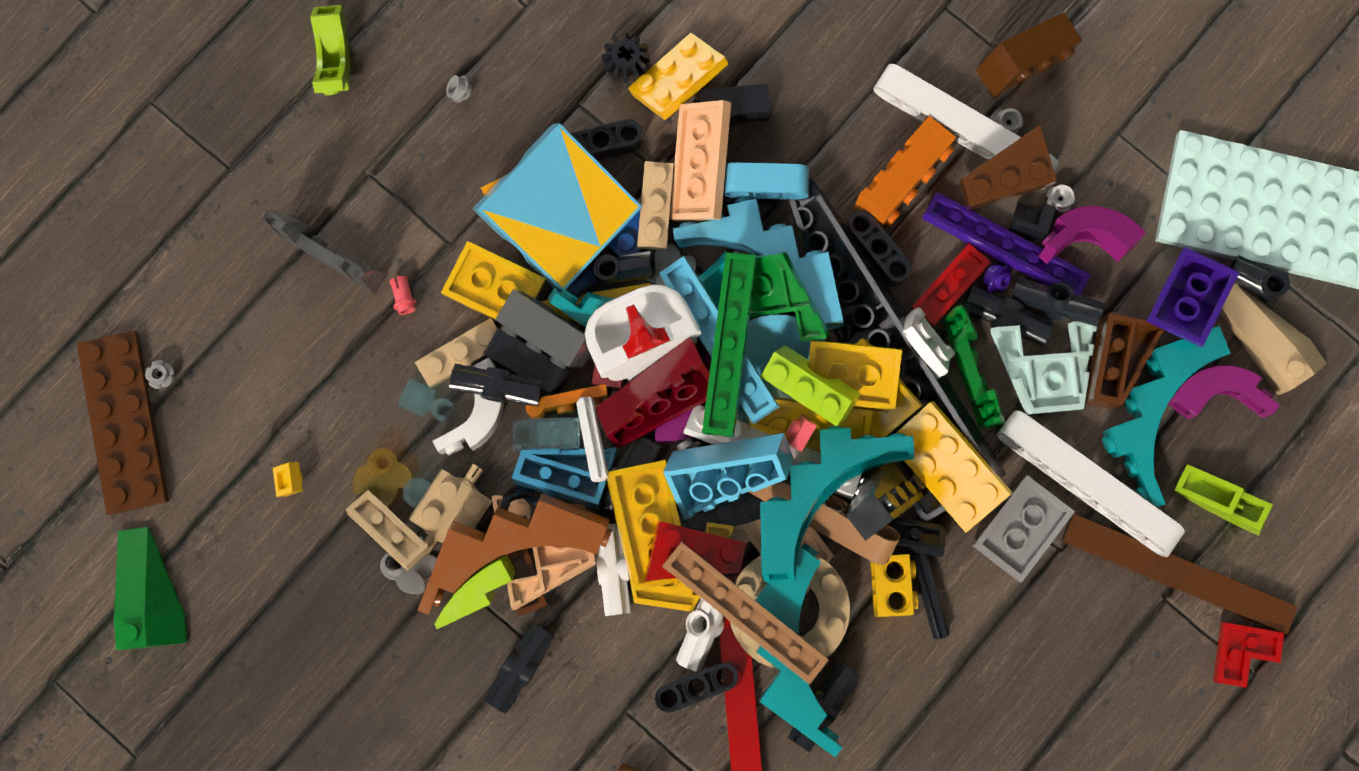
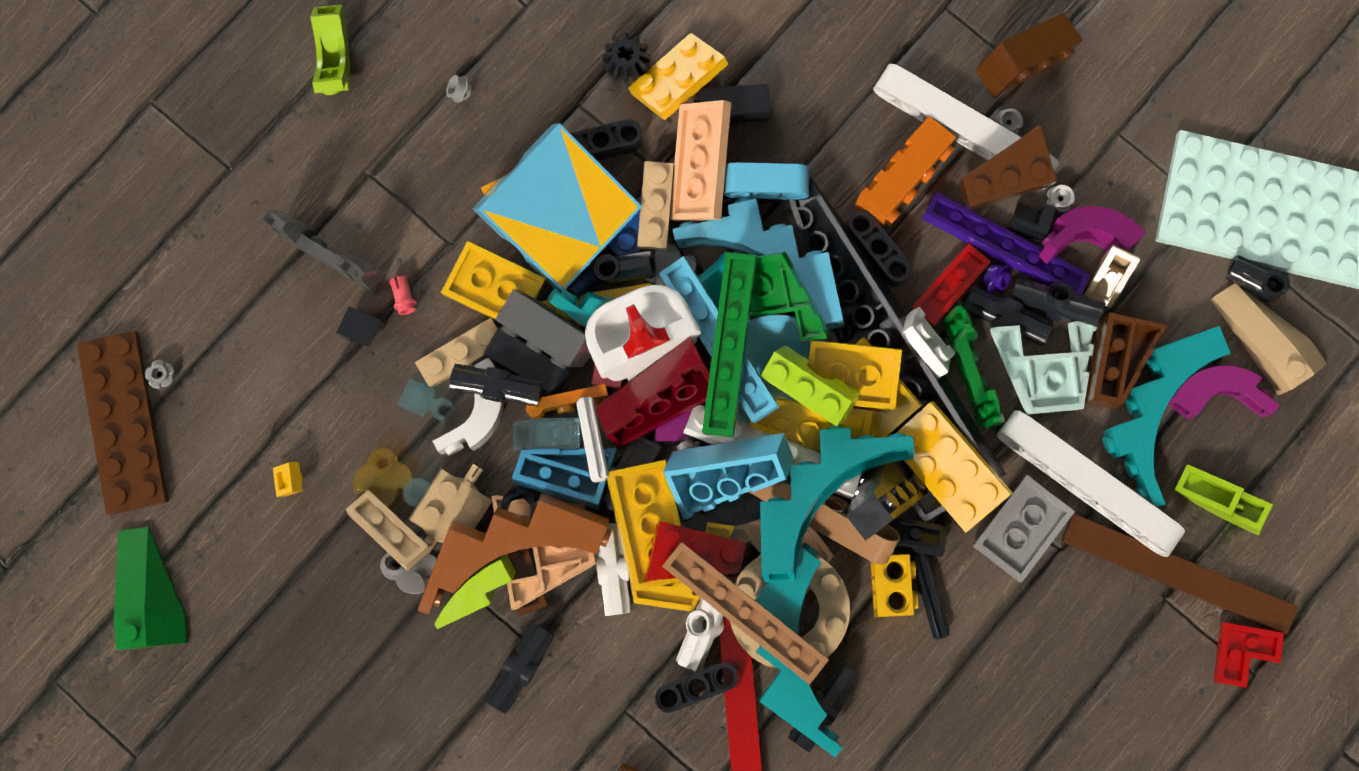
(359, 327): none -> black panel
(800, 431): coral plate -> none
(1111, 275): none -> tan slope
(1192, 297): dark purple slope -> none

